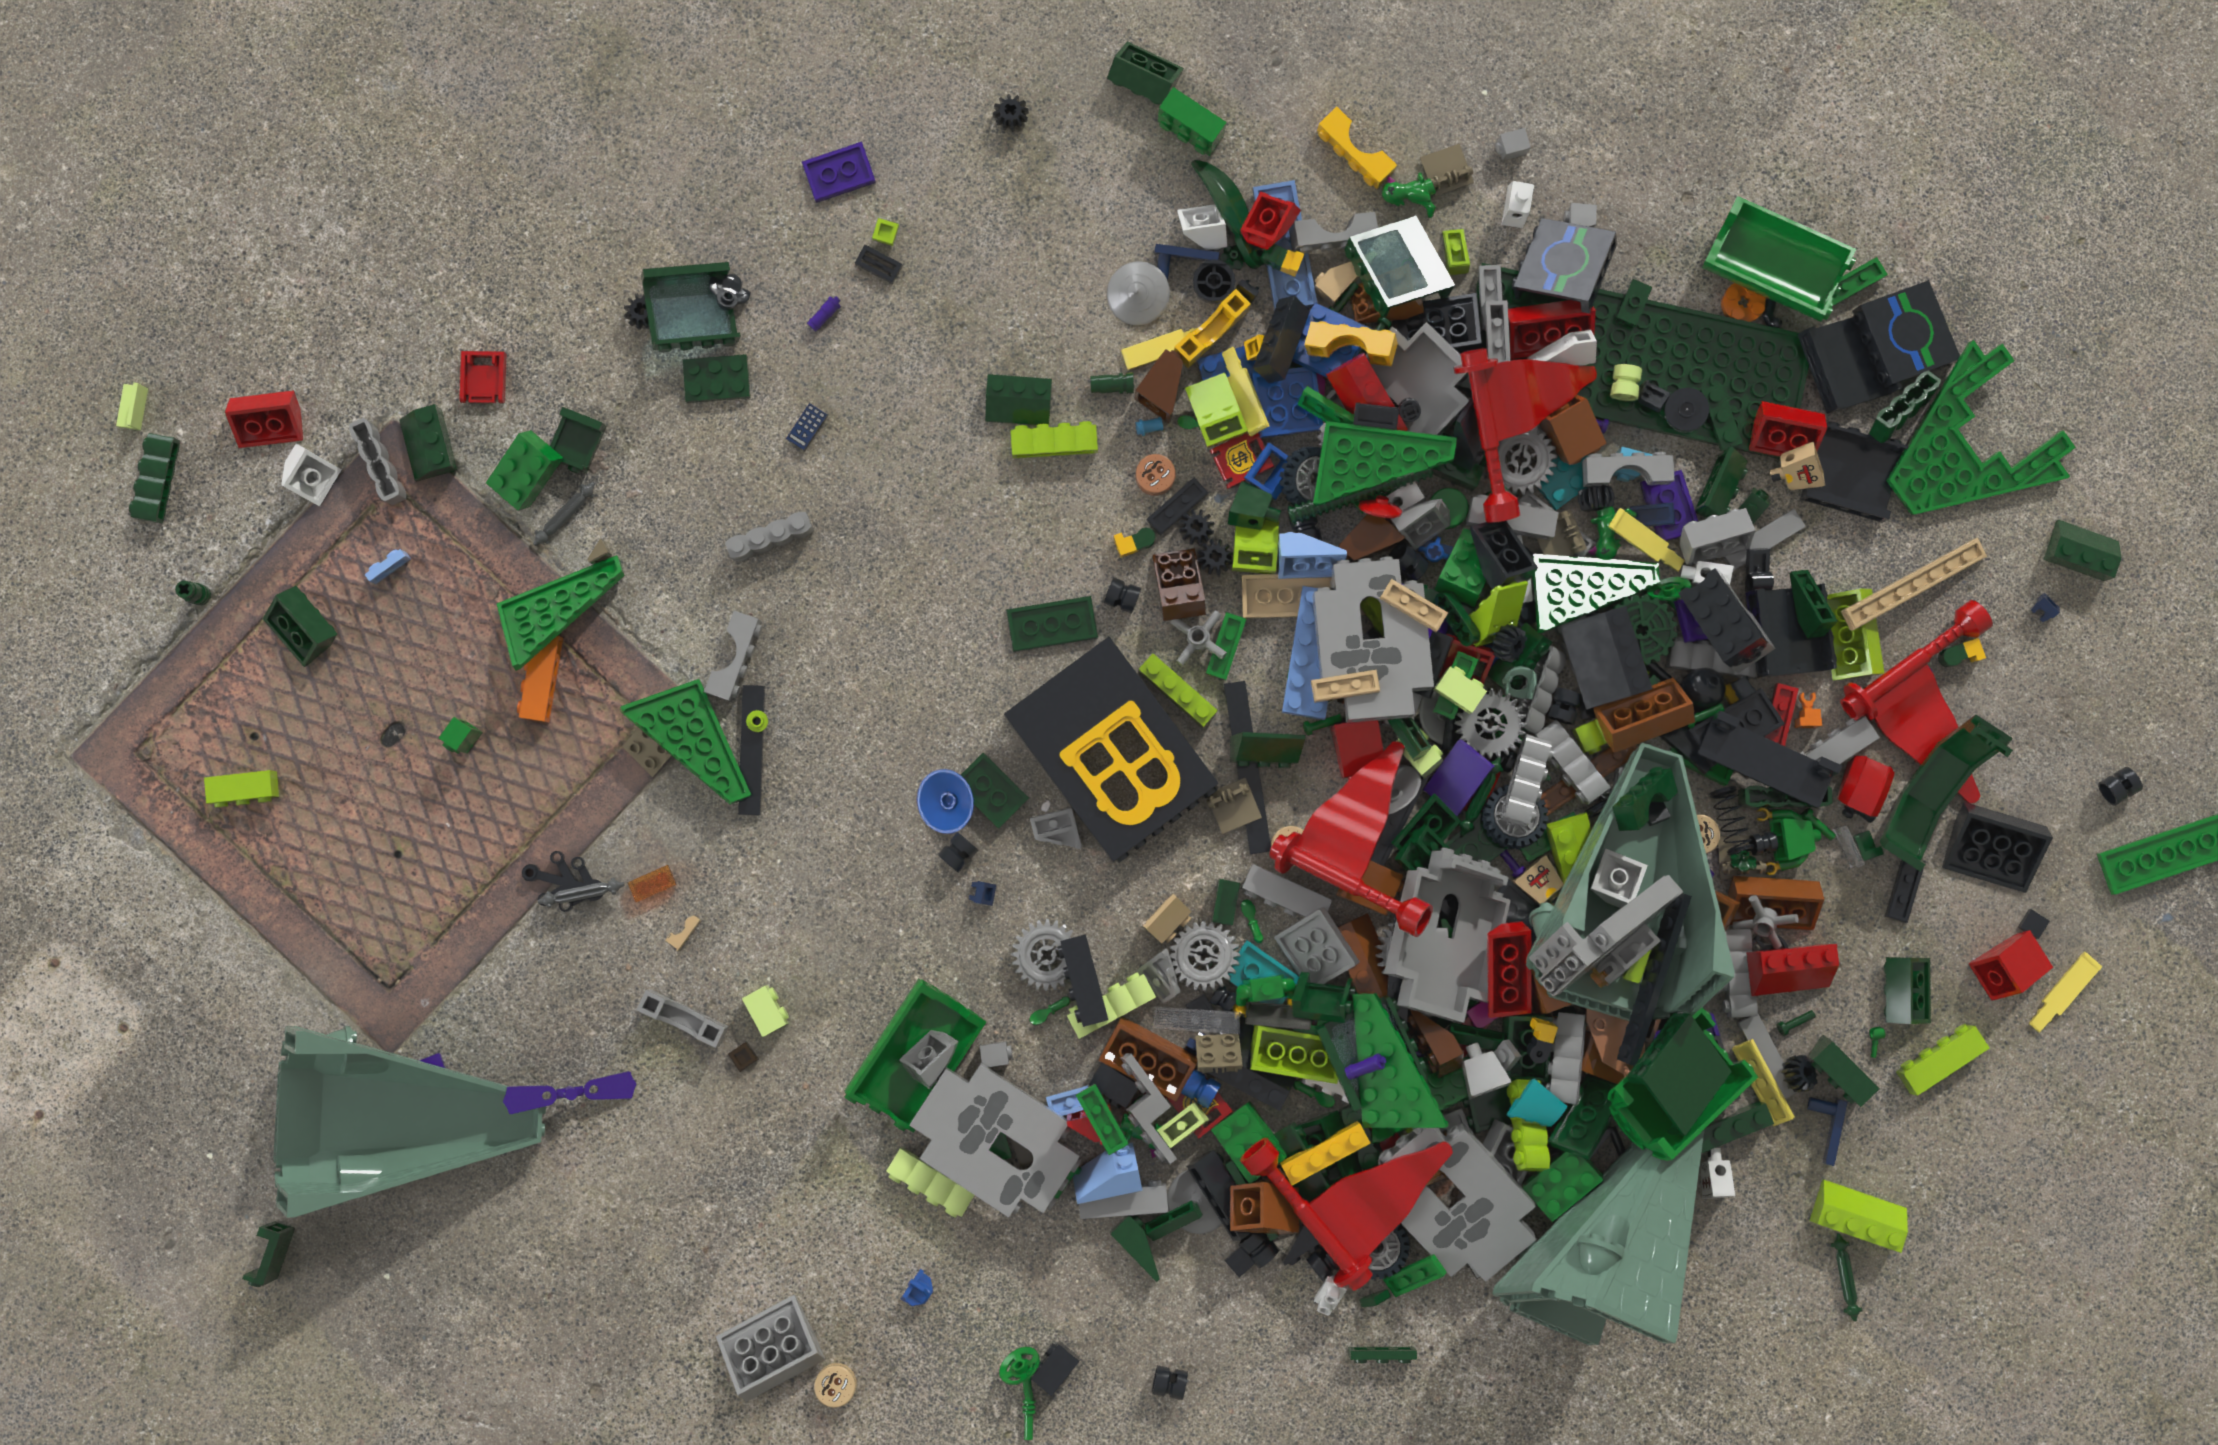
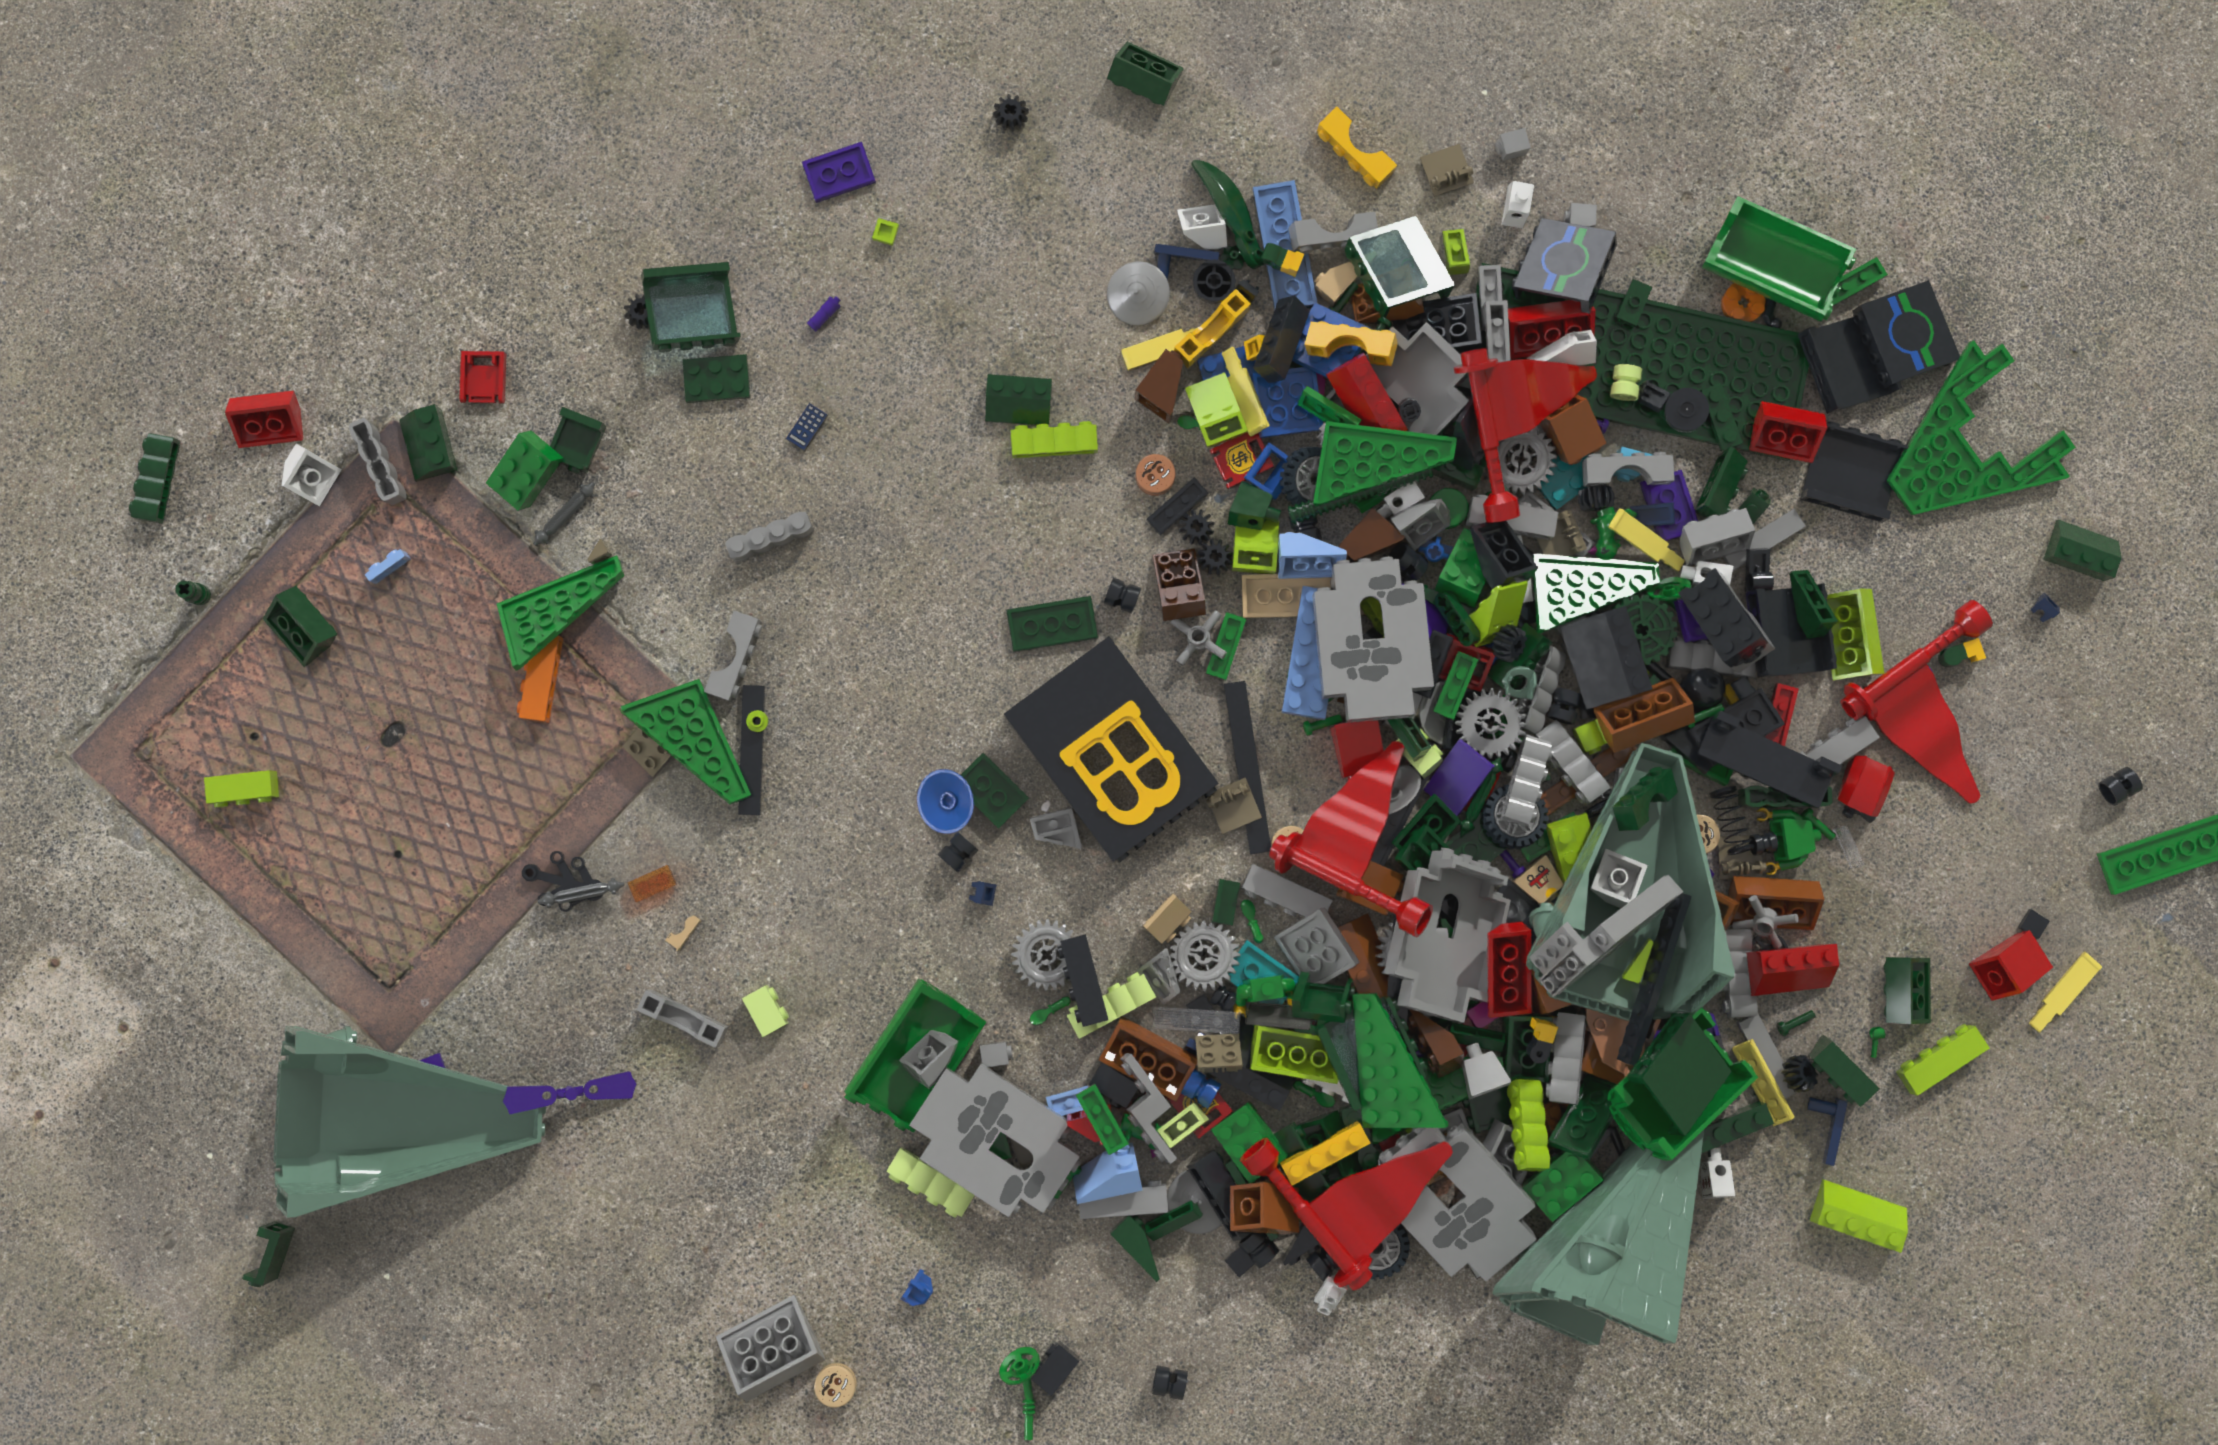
(132, 406): yellowish green panel -> none
(459, 736): green brick -> none
(728, 291): black plate -> none
(743, 1056): dark brown tile -> none
(898, 266): black tile -> none
(1112, 383): dark green axle -> none
(1135, 543): leg -> none
(1148, 426): dark azure pin -> none
(1177, 690): lime brick -> none
(1191, 122): green brick -> none
(1266, 749): dark green slope -> none
(1268, 220): red slope -> none
(1345, 686): tan tile -> none
(1366, 1066): dark purple piece -> none
(1375, 1298): dark green tile -> none
(1376, 416): black tile -> none
(1380, 507): red dish -> none
(1382, 1354): dark green plate -> none
(1413, 605): tan tile -> none
(1415, 191): green animal -> none
(1415, 1275): green plate -> none
(1460, 689): yellowish green brick -> none
(1507, 1054): light grey plate -> none
(1537, 1105): teal slope -> none
(1624, 956): light grey plate -> none
(1658, 813): black tile -> none
(1743, 861): dark green plant -> none
(1800, 468): tan torso -> none
(1808, 717): orange piece -> none
(1846, 1277): dark green wheel -> none
(1866, 846): dark green panel -> none
(1903, 892): black tile -> none
(1904, 406): dark green brick -> none
(1913, 584): tan tile -> none
(1937, 784): dark green panel -> none
(1996, 847): black slope -> none

